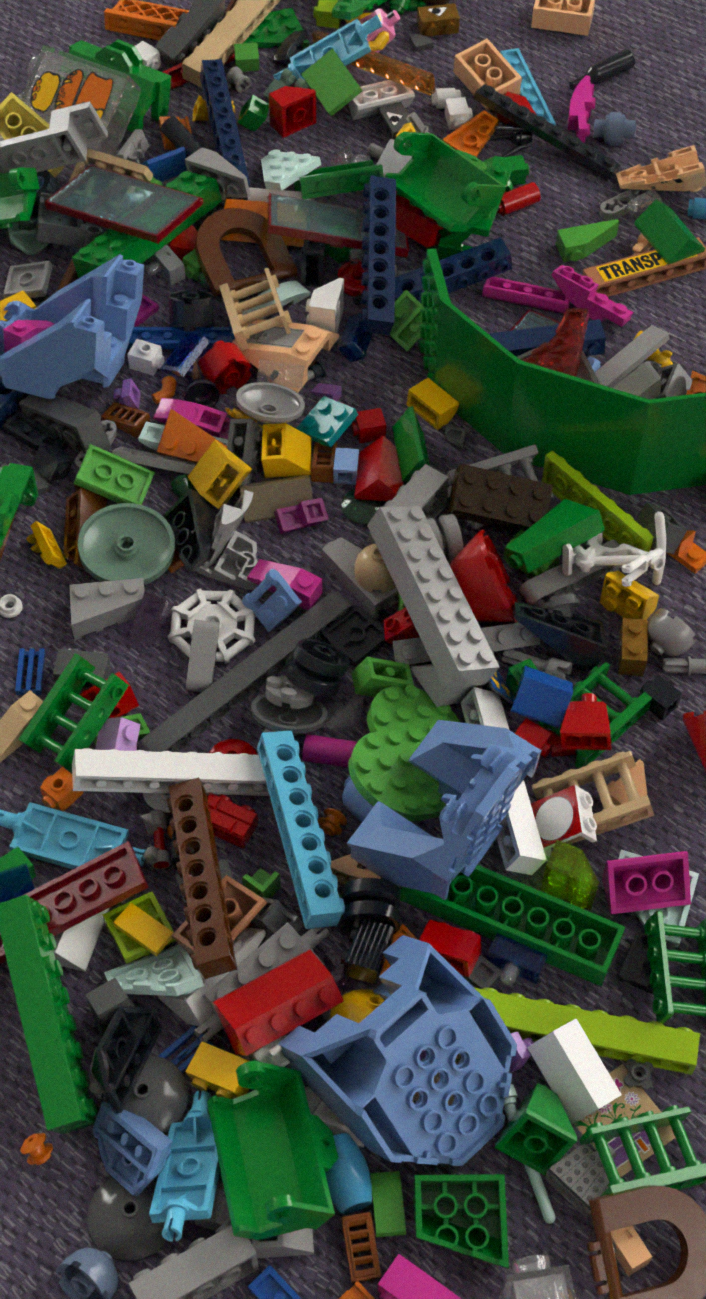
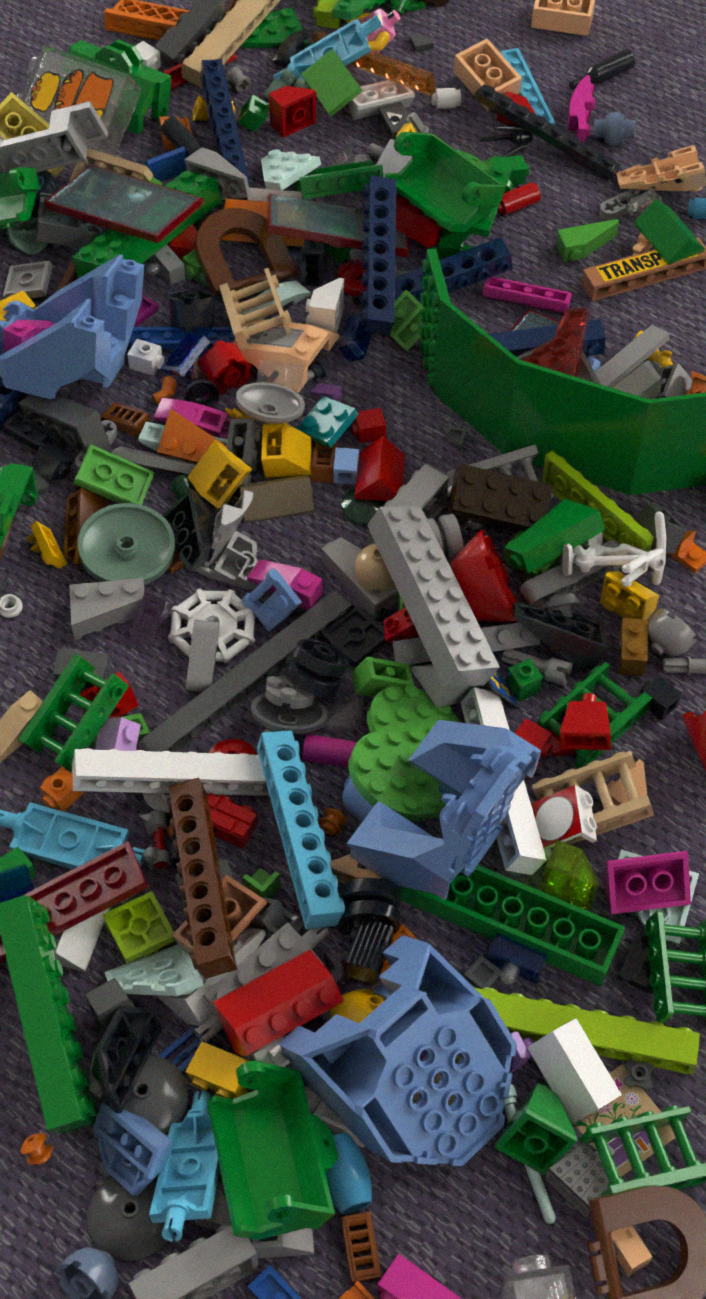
(20, 671): blue tile -> none
(128, 394): medium lavender tile -> none
(134, 147): light grey plate -> none
(143, 929): yellow tile -> none
(246, 56): bright green panel -> none
(301, 516): magenta slope -> none
(388, 1204): bright green slope -> none
(410, 444): green slope -> none
(432, 403): yellow brick -> none
(438, 20): pearl gold brick -> none
(455, 945): red brick -> none
(457, 112): white brick -> none
(463, 1214): green wedge -> none
(473, 134): orange wing -> none
(542, 697): blue slope -> none
(583, 294): dark pink slope -> none

